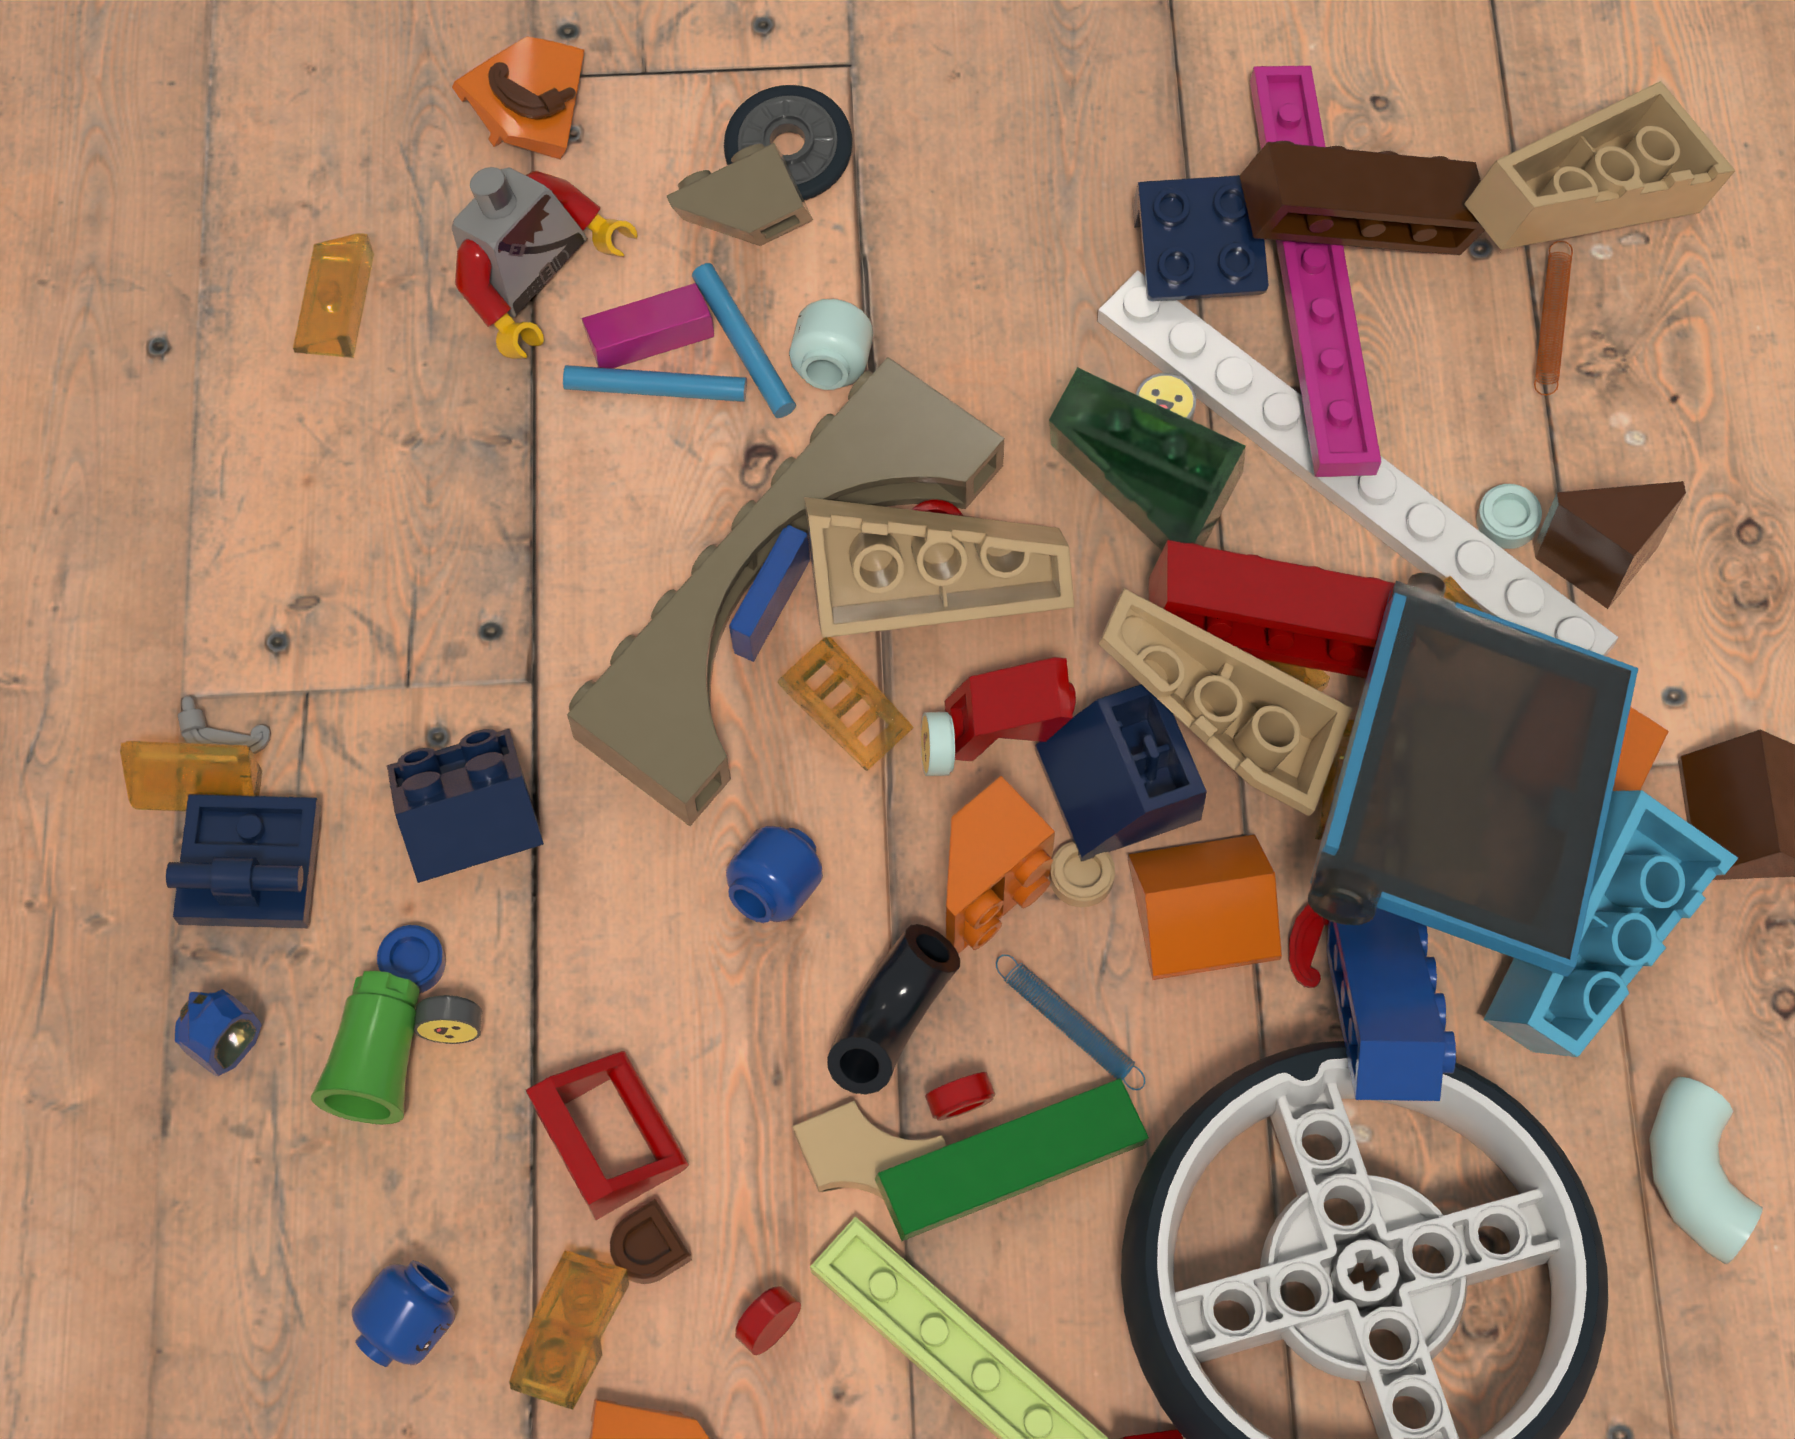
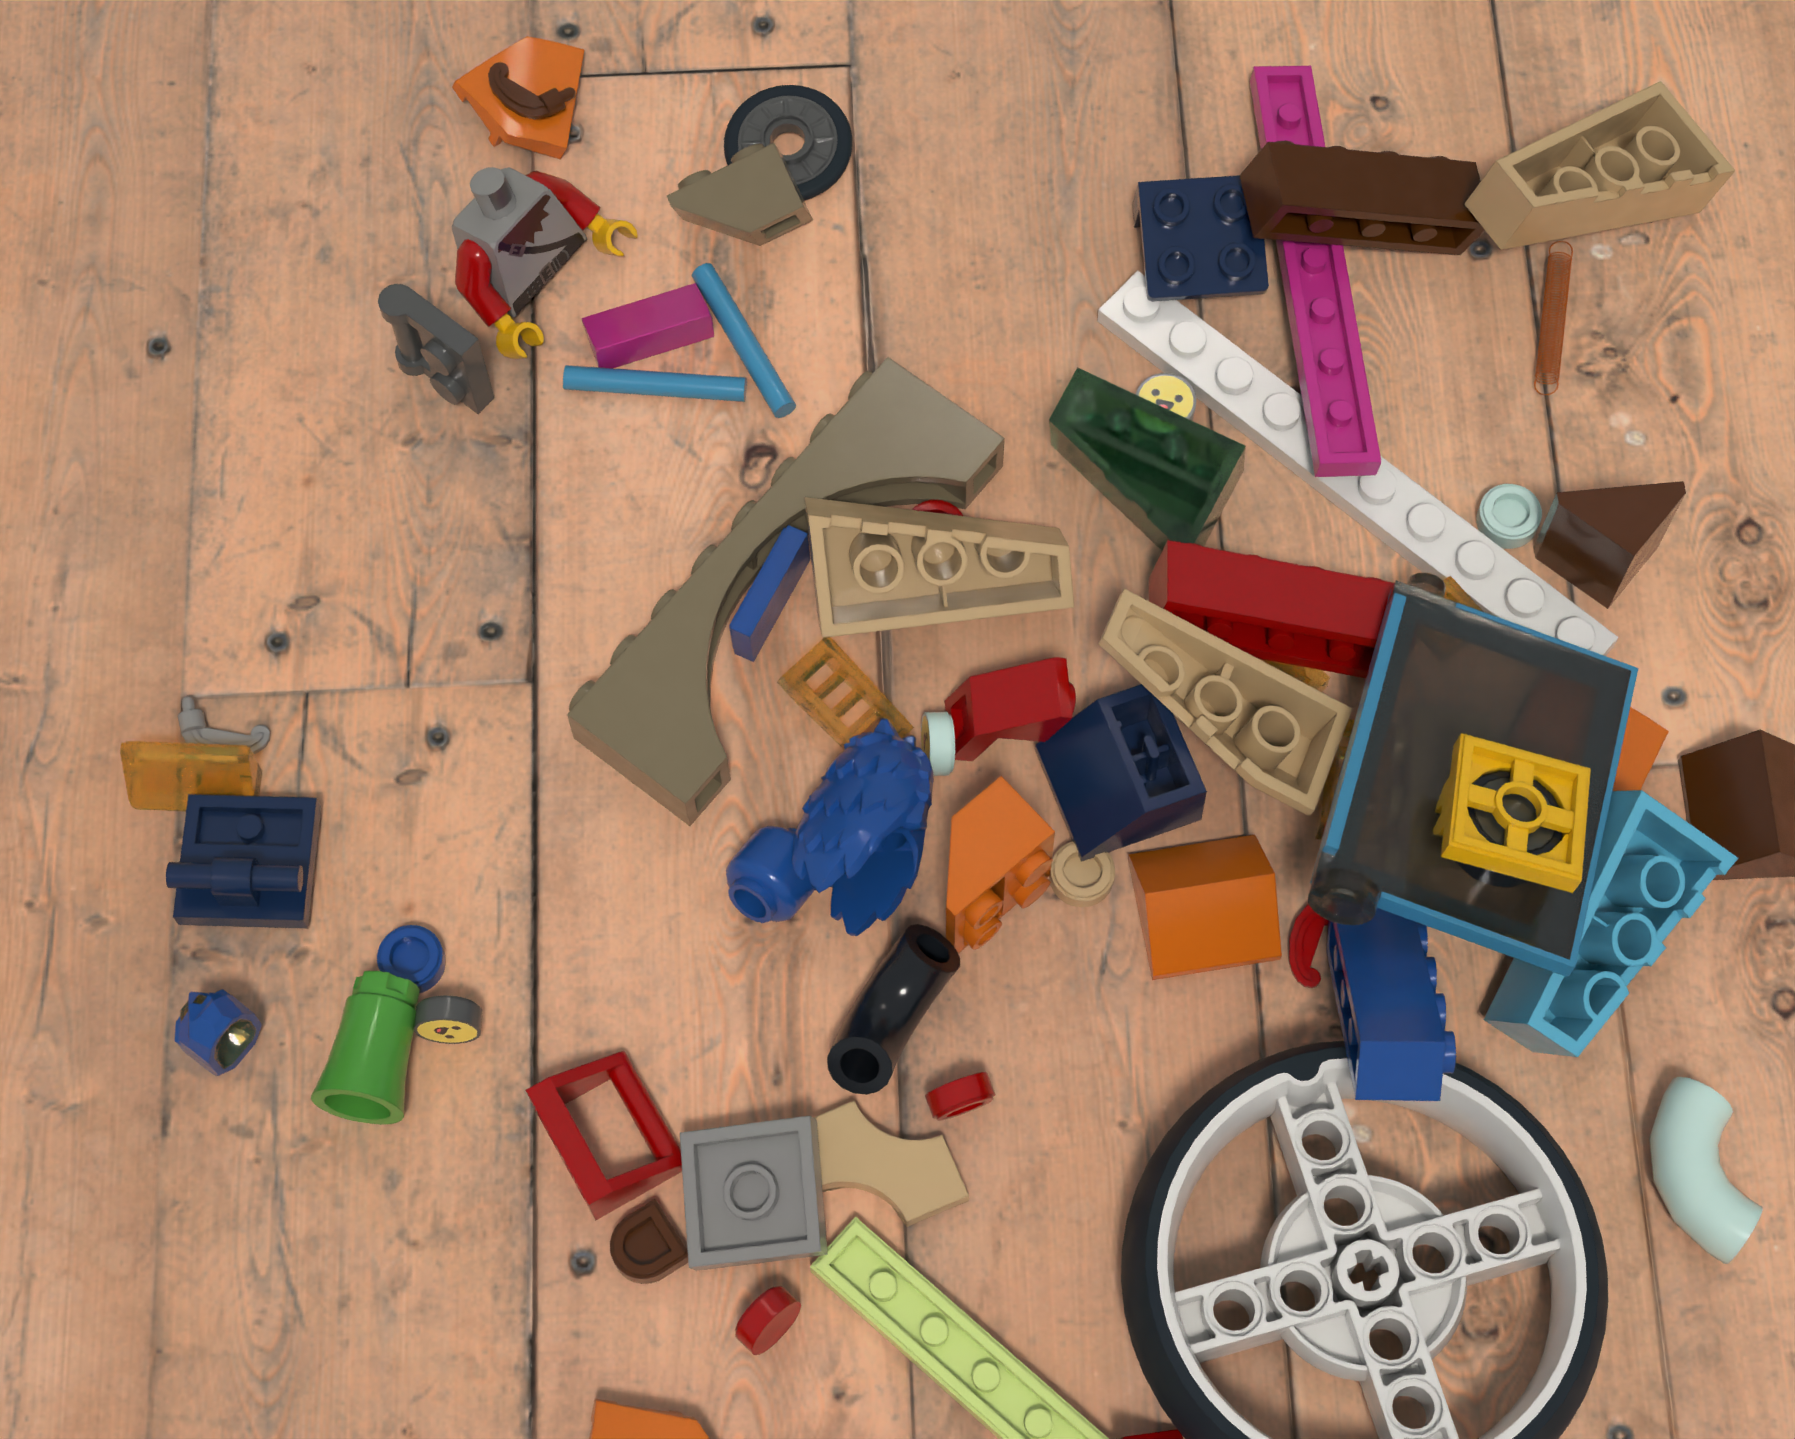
(334, 296): clear yellow slope -> none
(403, 1314): blue head -> none
(436, 347): none -> dark grey plate
(463, 804): dark blue slope -> none
(567, 1329): clear yellow slope -> none
(753, 1193): none -> light grey plate
(831, 344): light aqua head -> none
(866, 826): none -> blue head
(1011, 1159): green tile -> none
(1118, 1073): dark azure piece -> none
(1517, 819): none -> yellow piece

